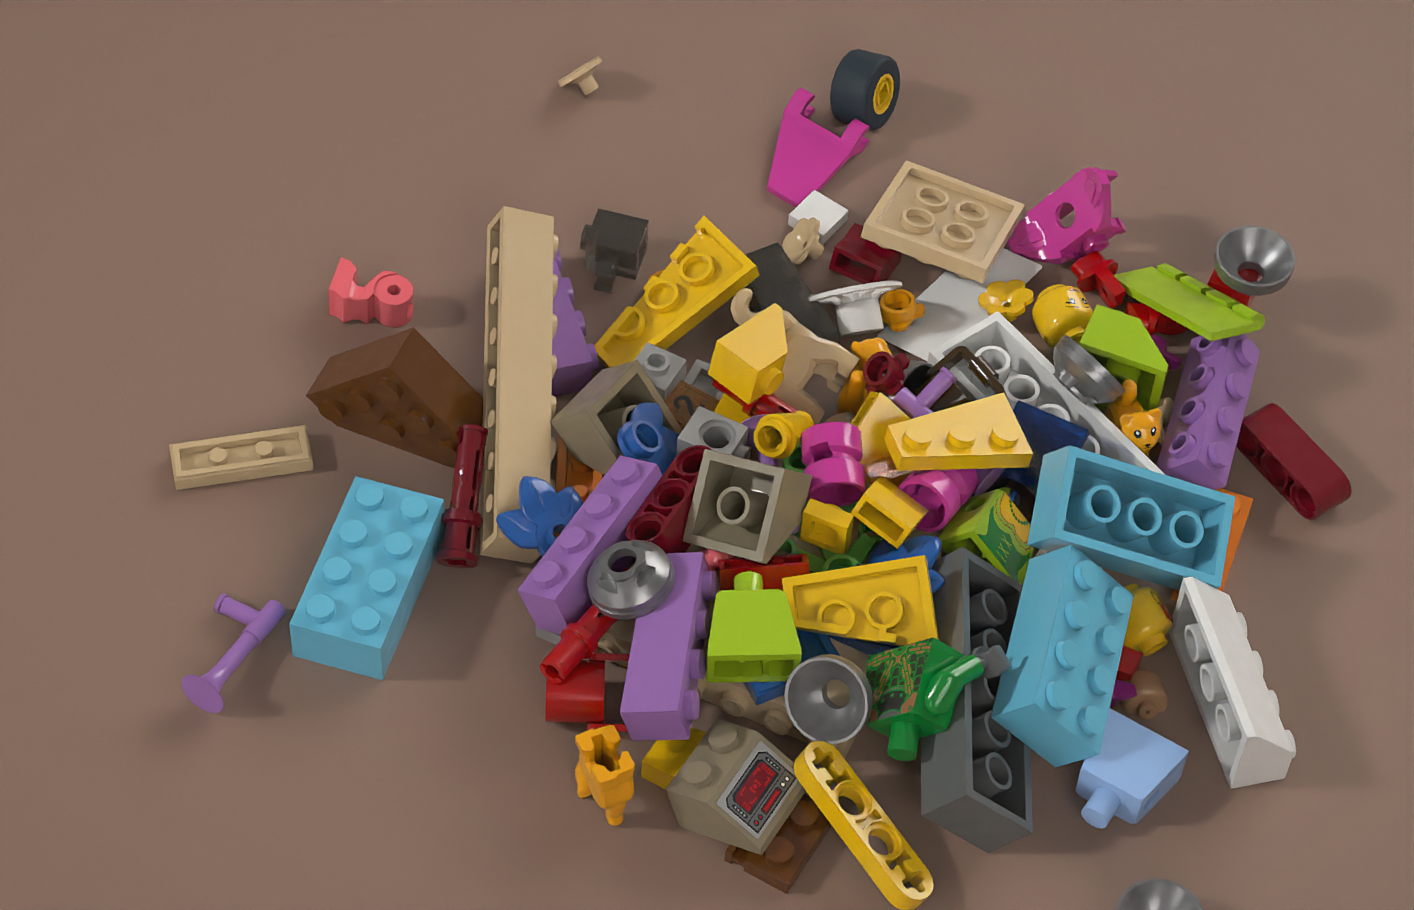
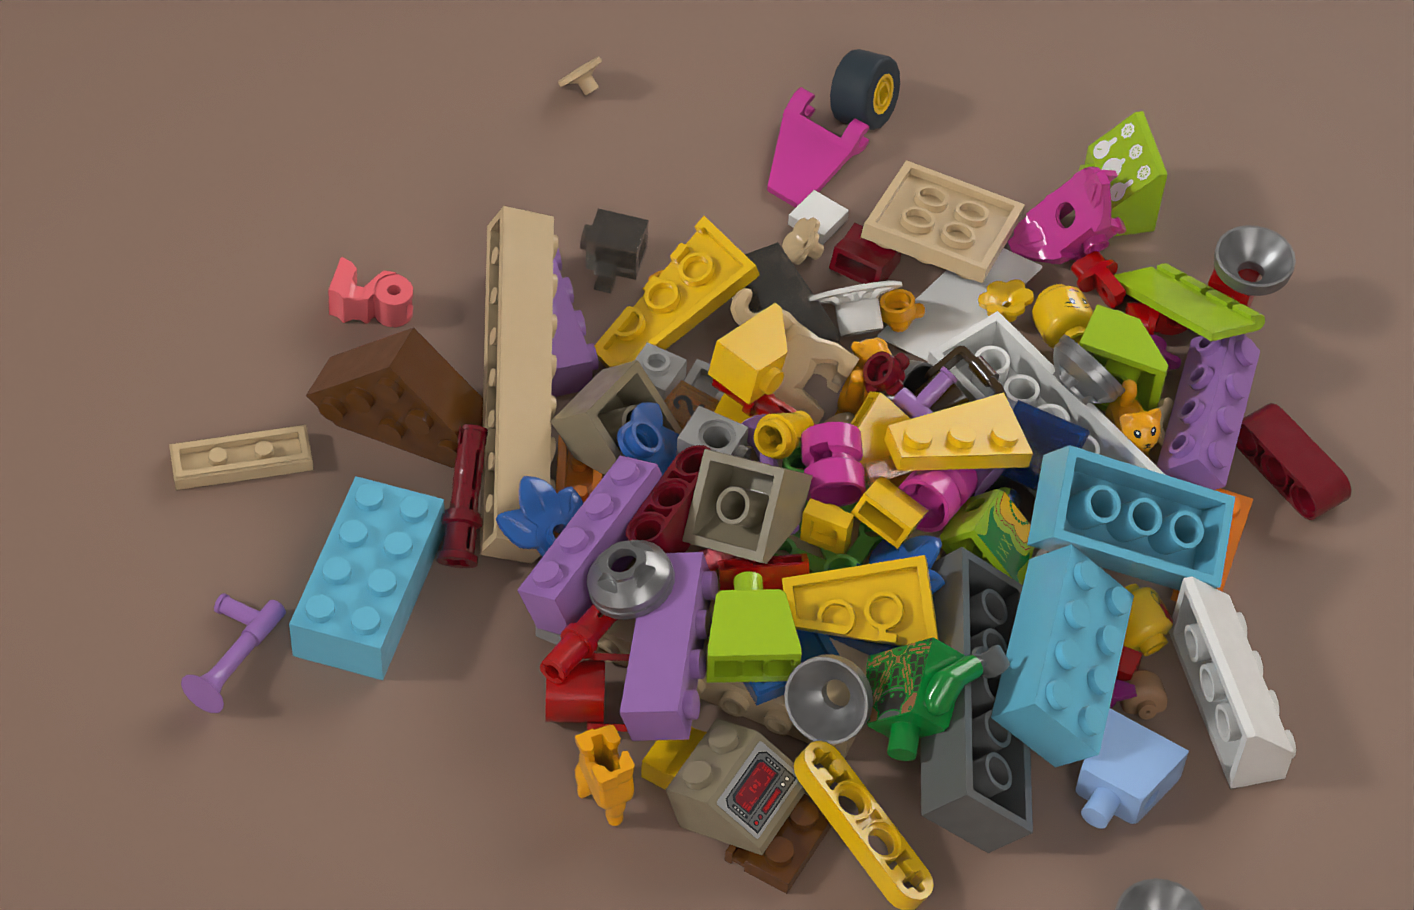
(1140, 172): none -> lime slope

